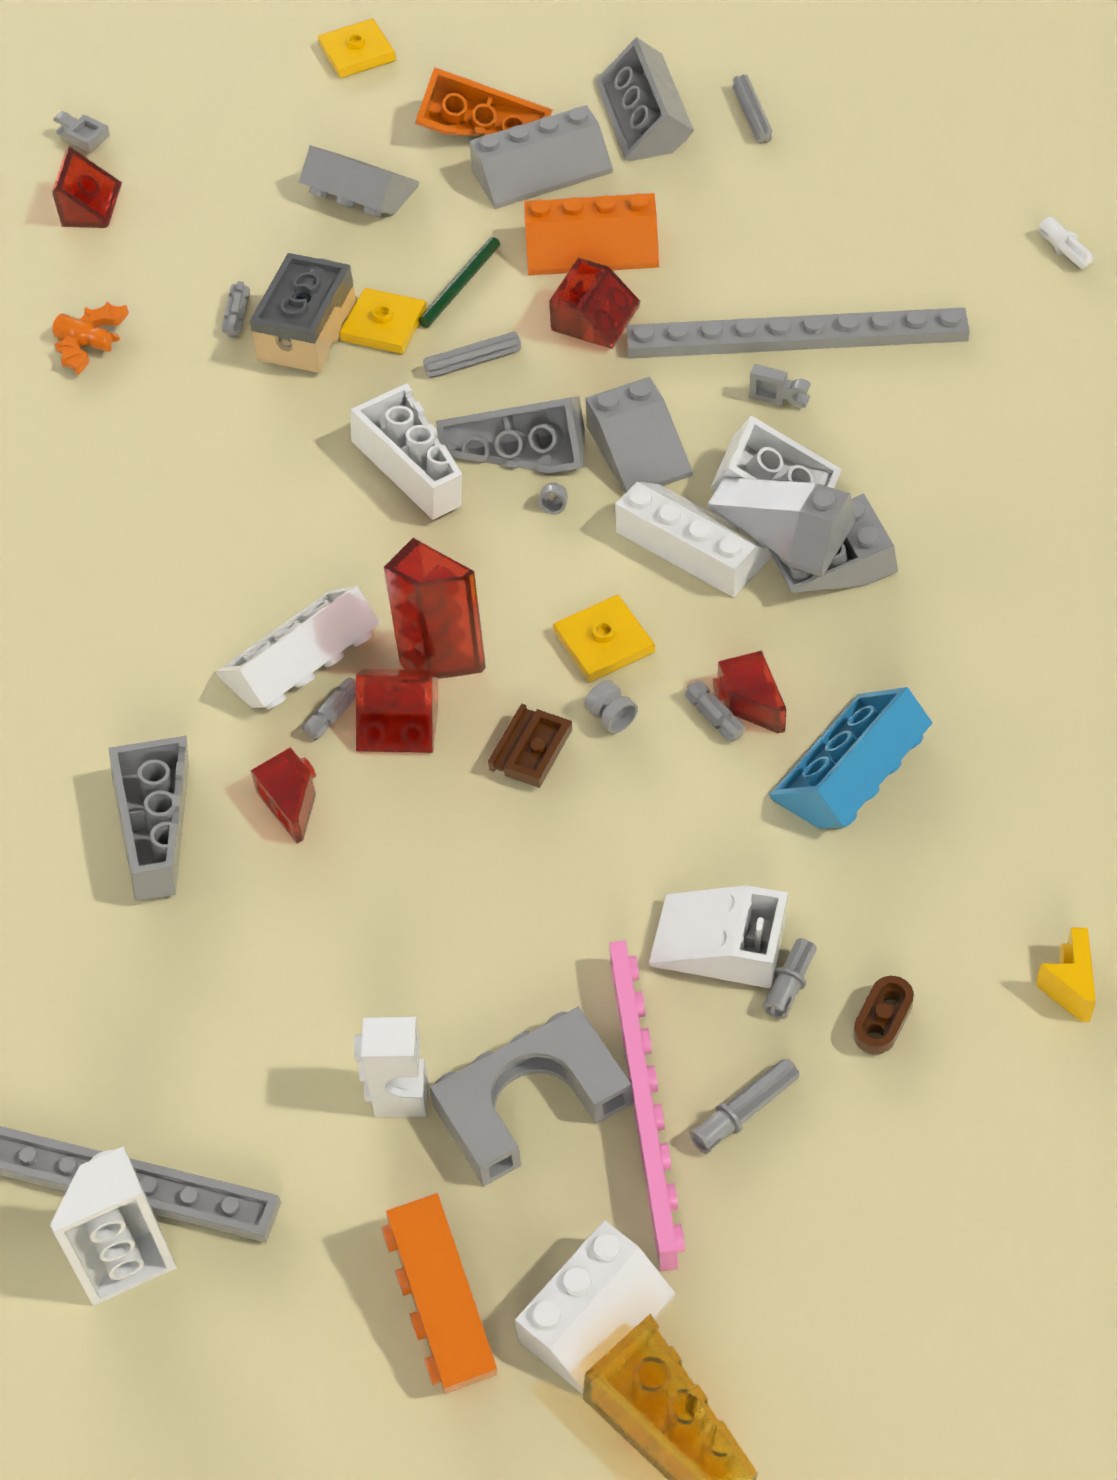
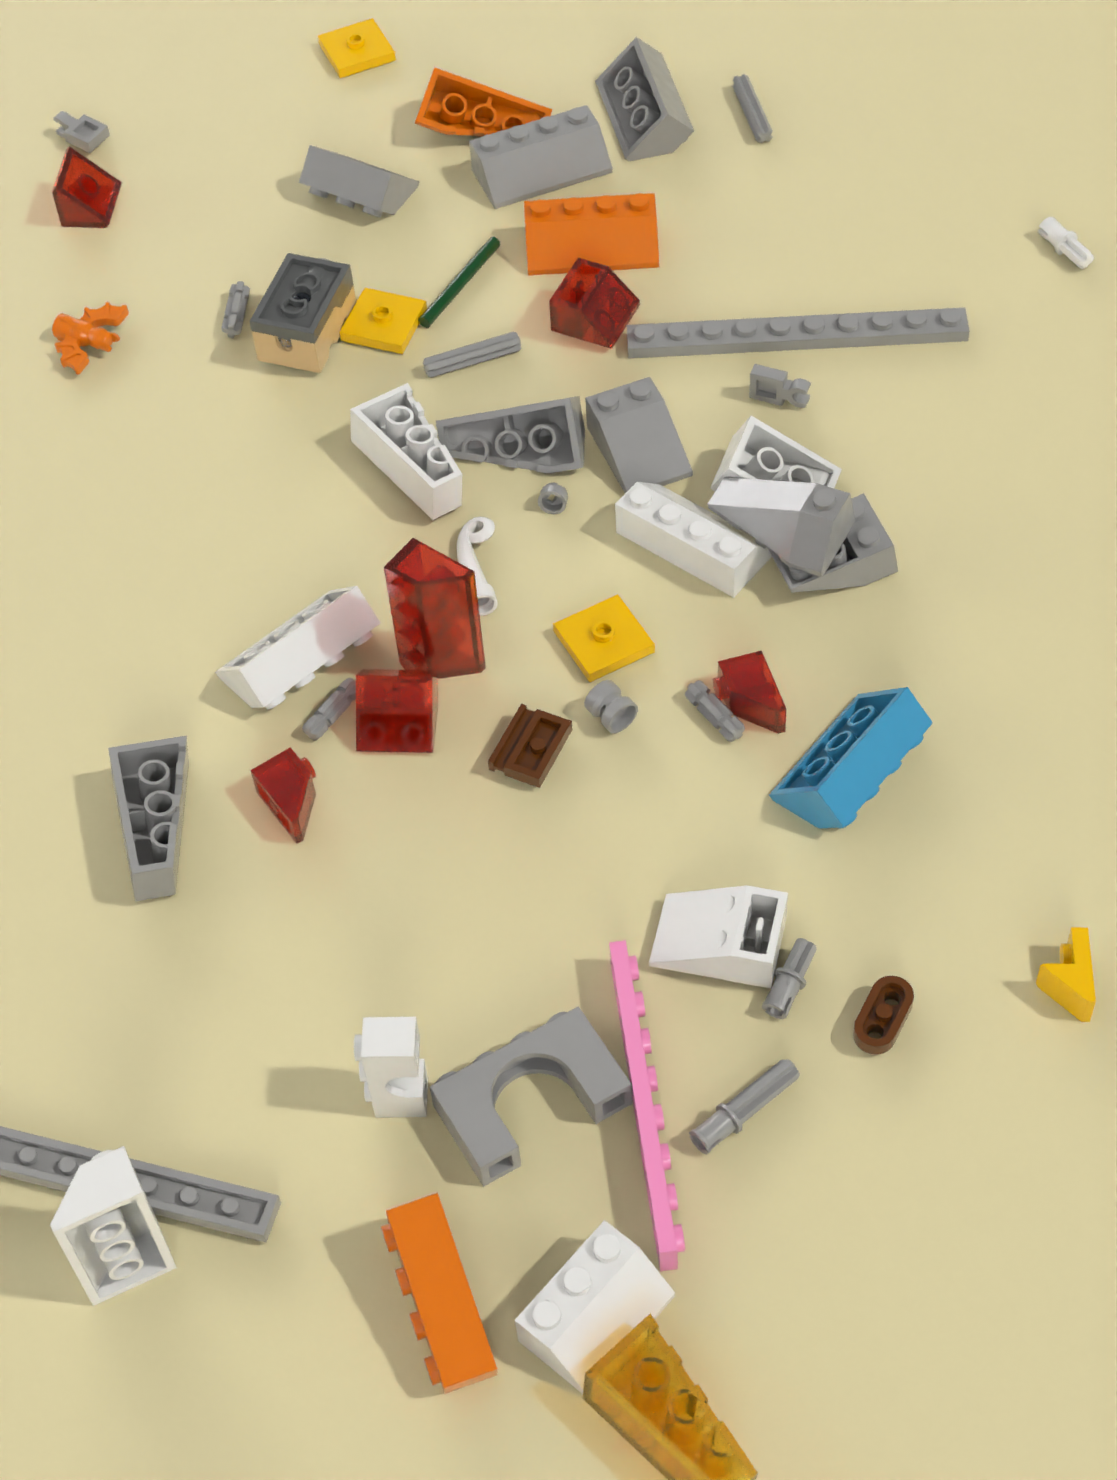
(474, 532): none -> white plant

